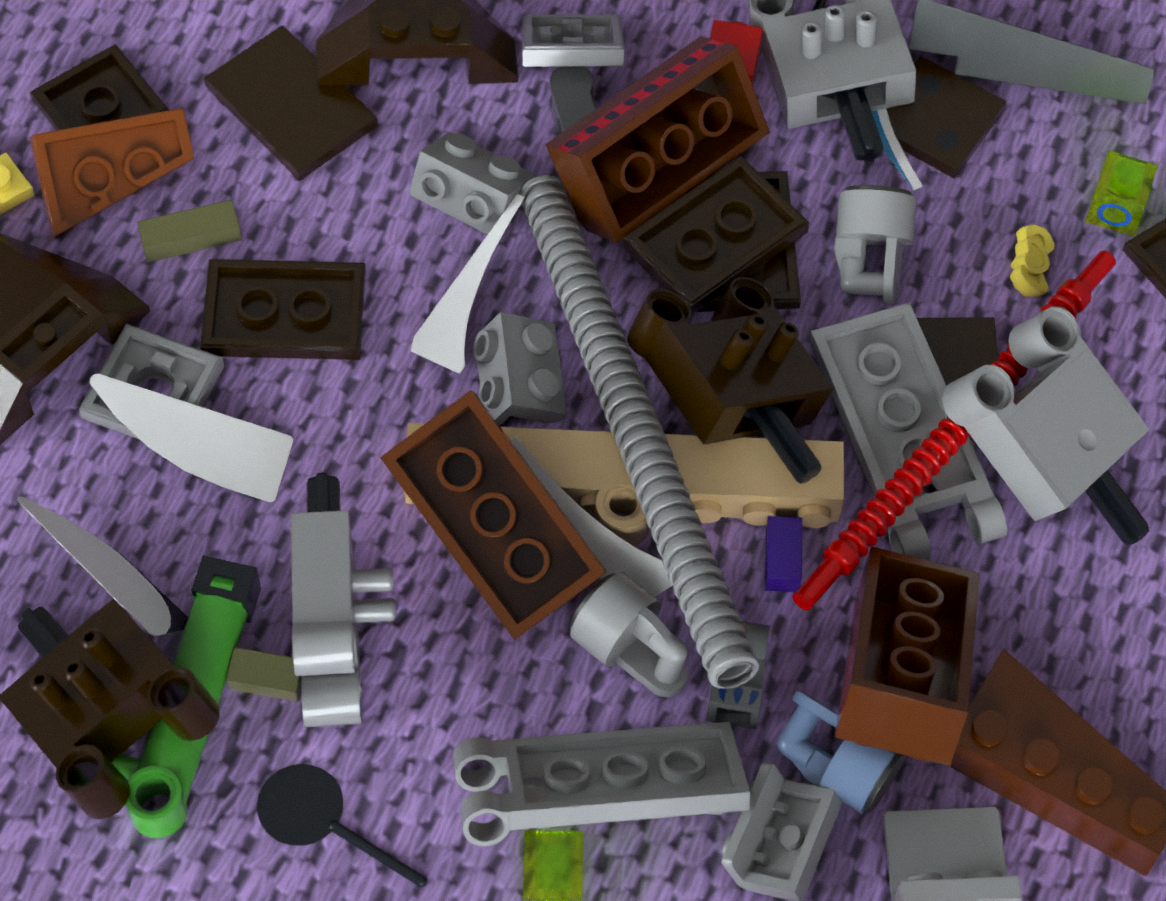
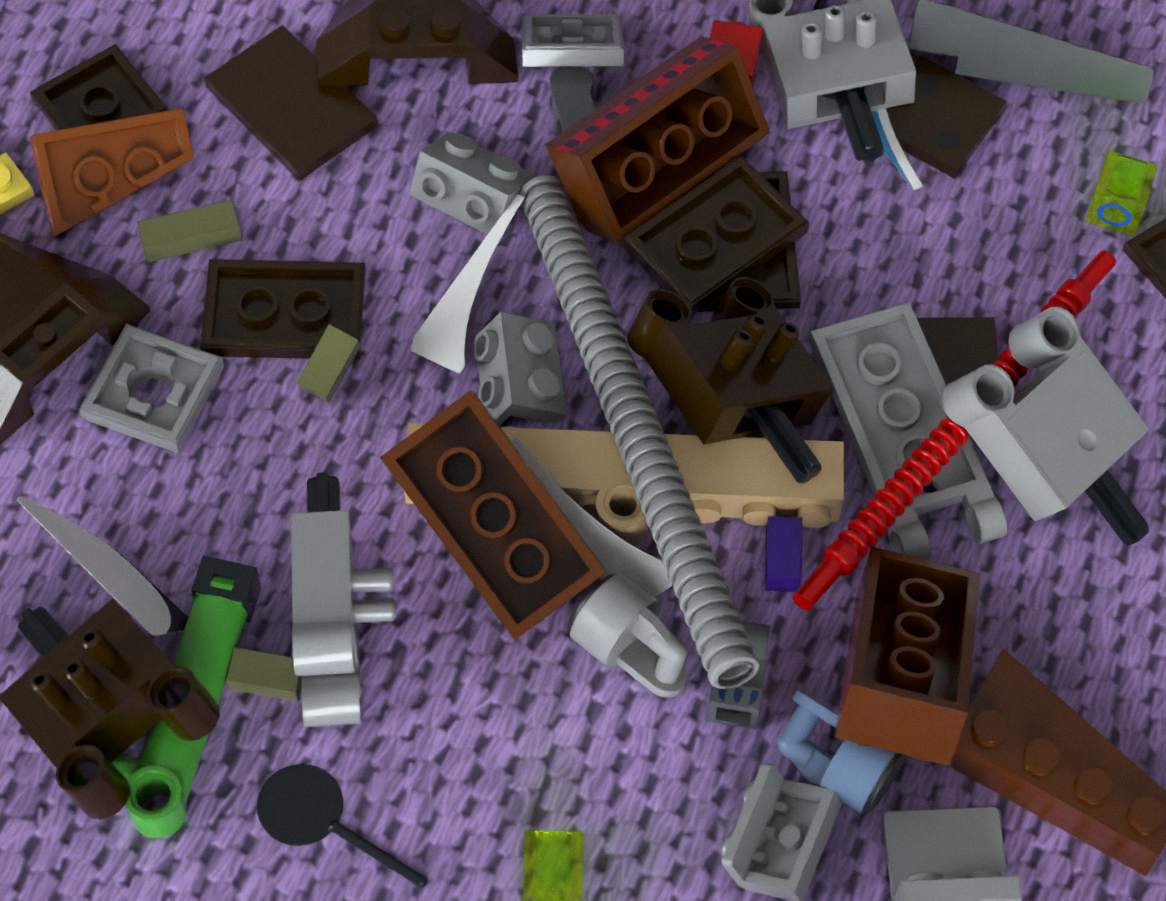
(200, 439): white sticker -> none
(328, 363): none -> olive piece
(600, 778): light grey hinge -> none
(875, 218): light grey piece -> none
(1031, 260): light yellow piece -> none

